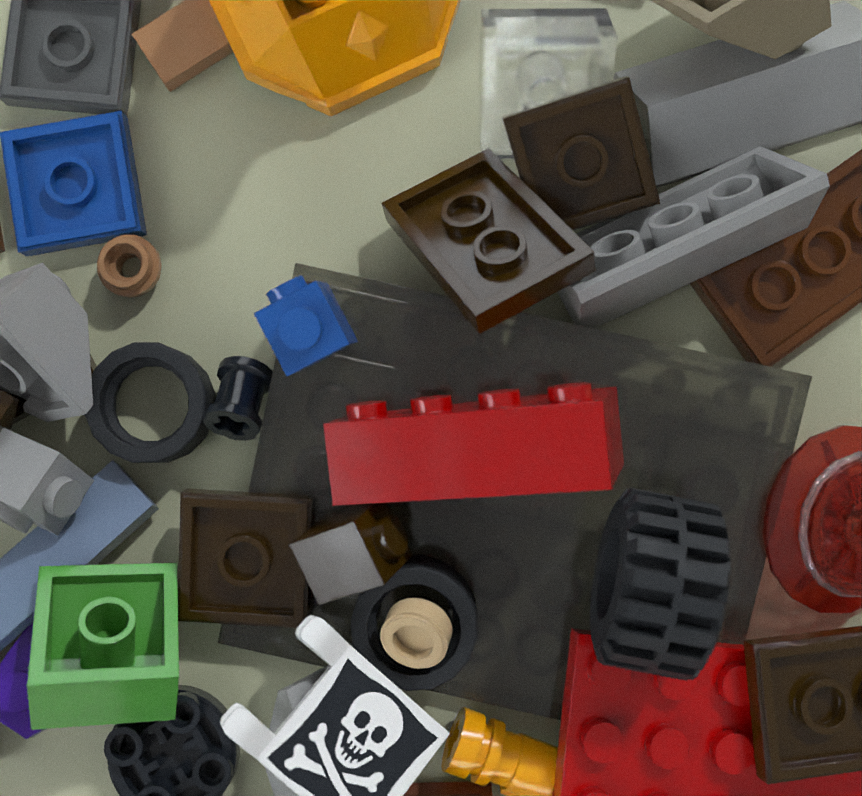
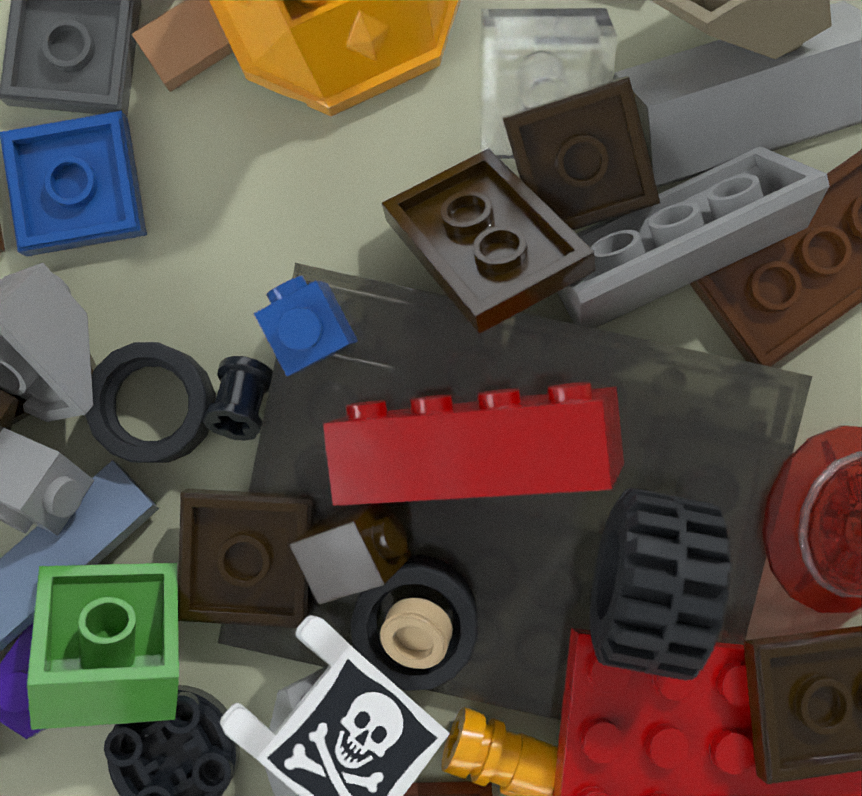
(113, 257): medium nougat plate -> none

